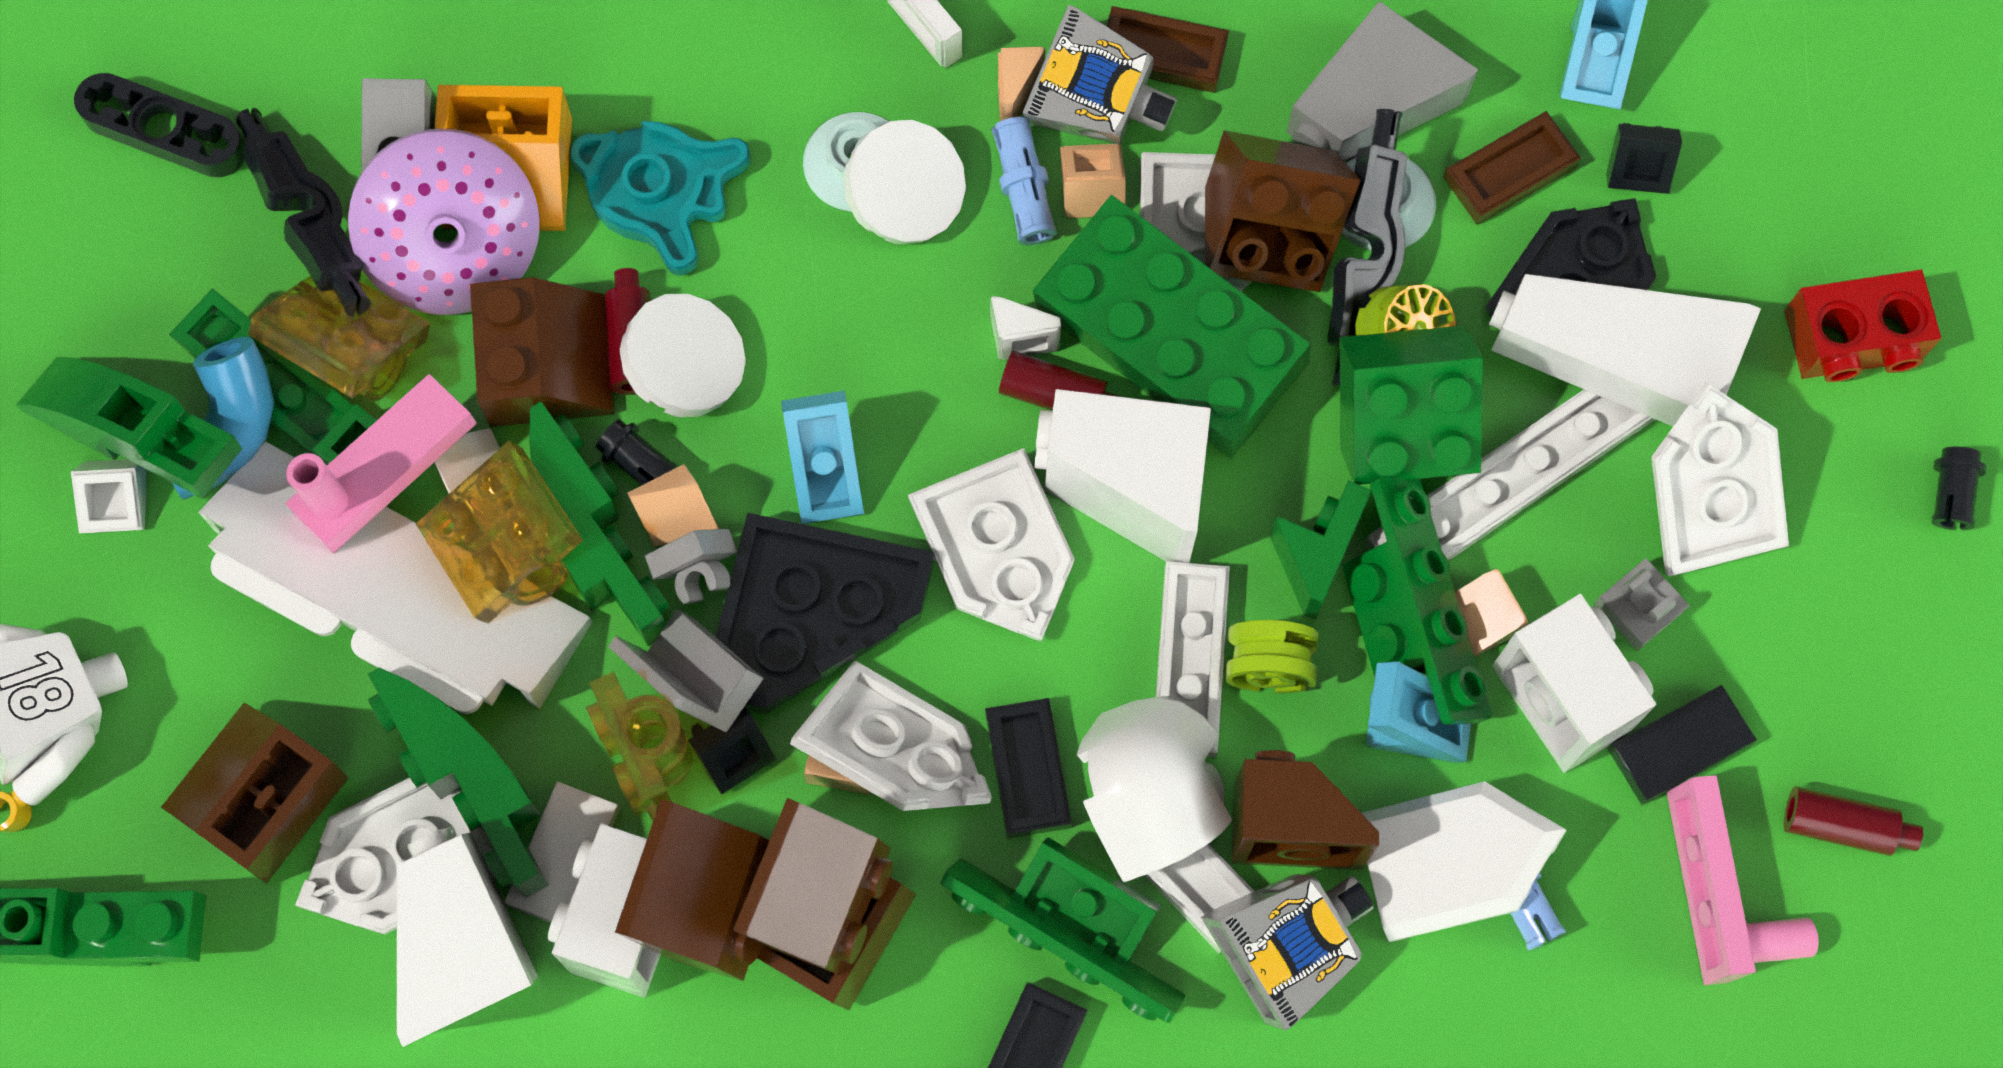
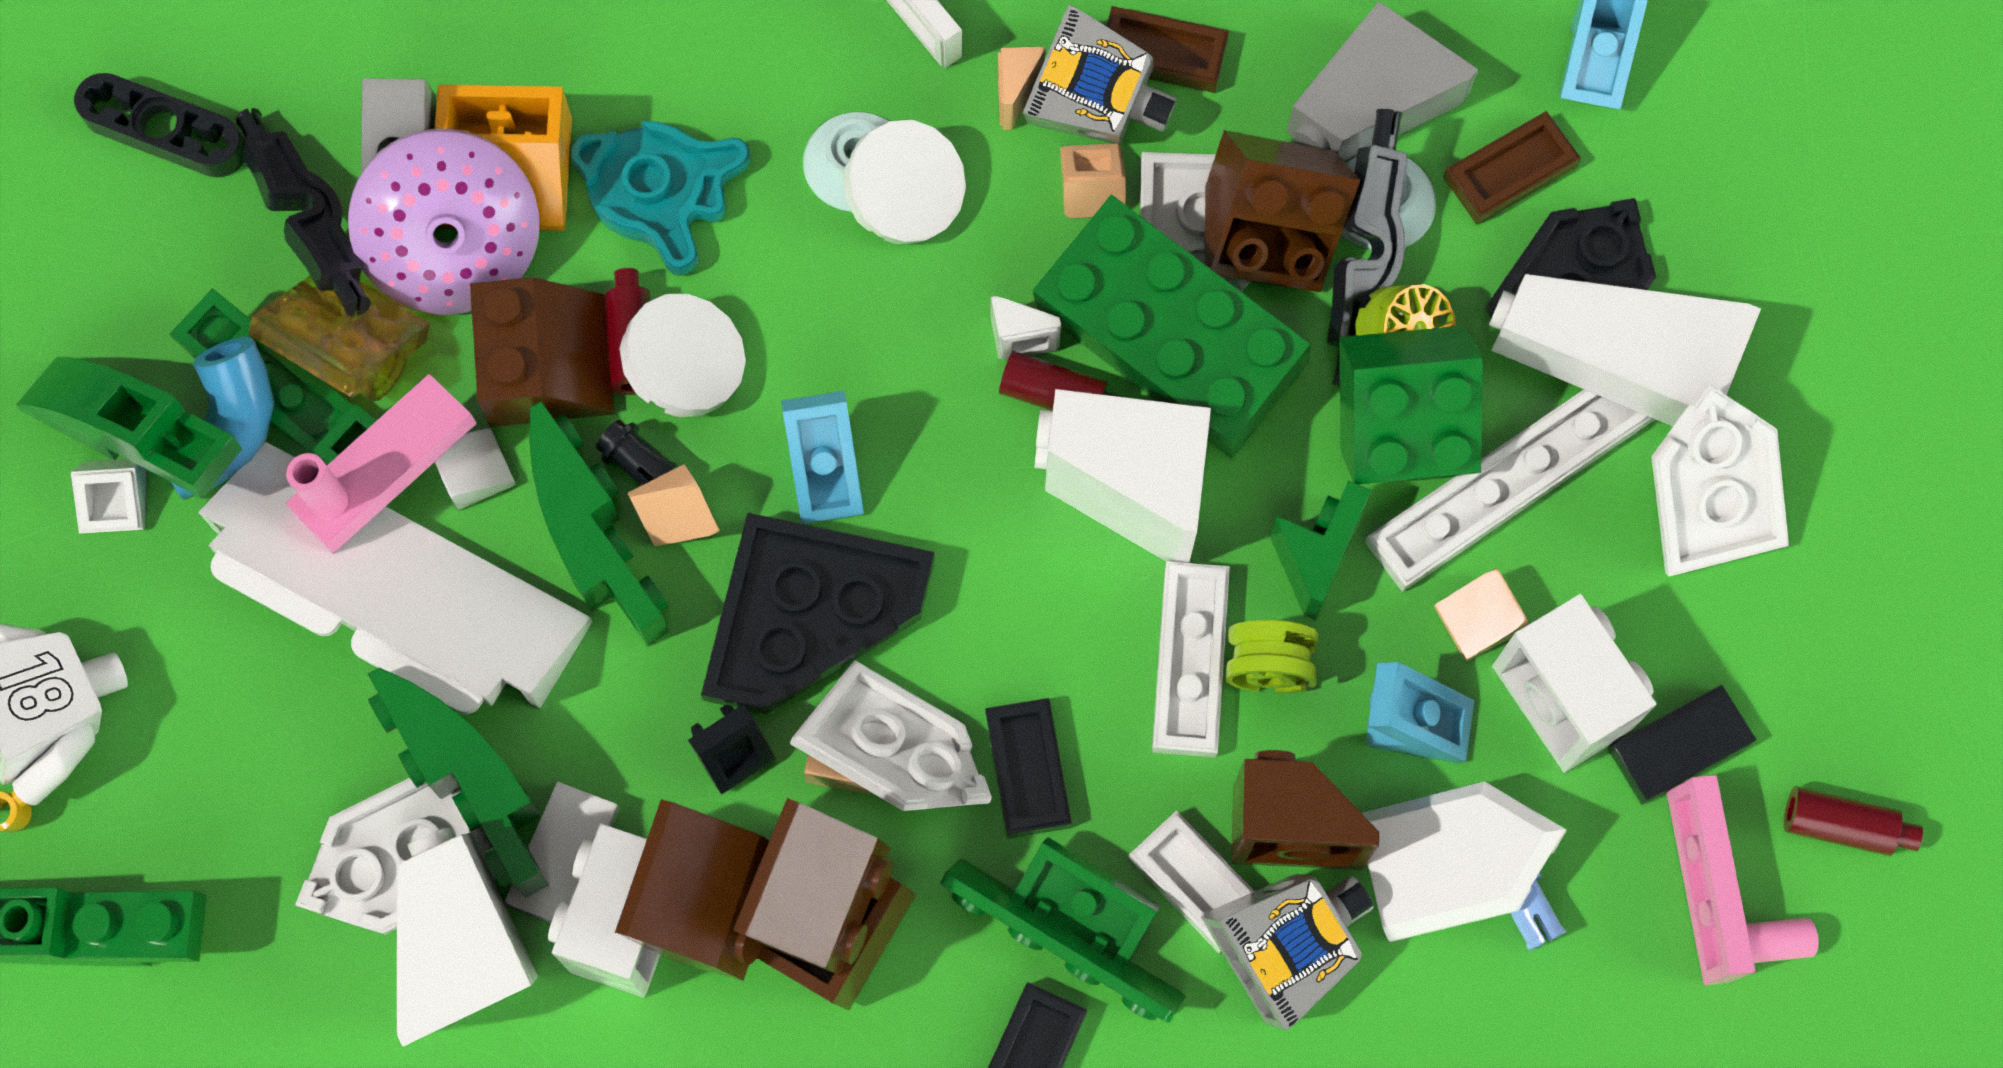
(255, 791): reddish brown slope -> none
(501, 535): clear yellow plate -> none
(625, 729): clear yellow plate -> none
(689, 558): light grey tile -> none
(693, 671): light grey panel -> none
(997, 543): white tile -> none
(1024, 181): light blue pin -> none
(1152, 784): white brick -> none
(1411, 606): green bracket -> none
(1641, 604): light grey tile -> none
(1643, 158): black tile -> none
(1857, 313): red brick -> none
(1957, 487): black pin -> none

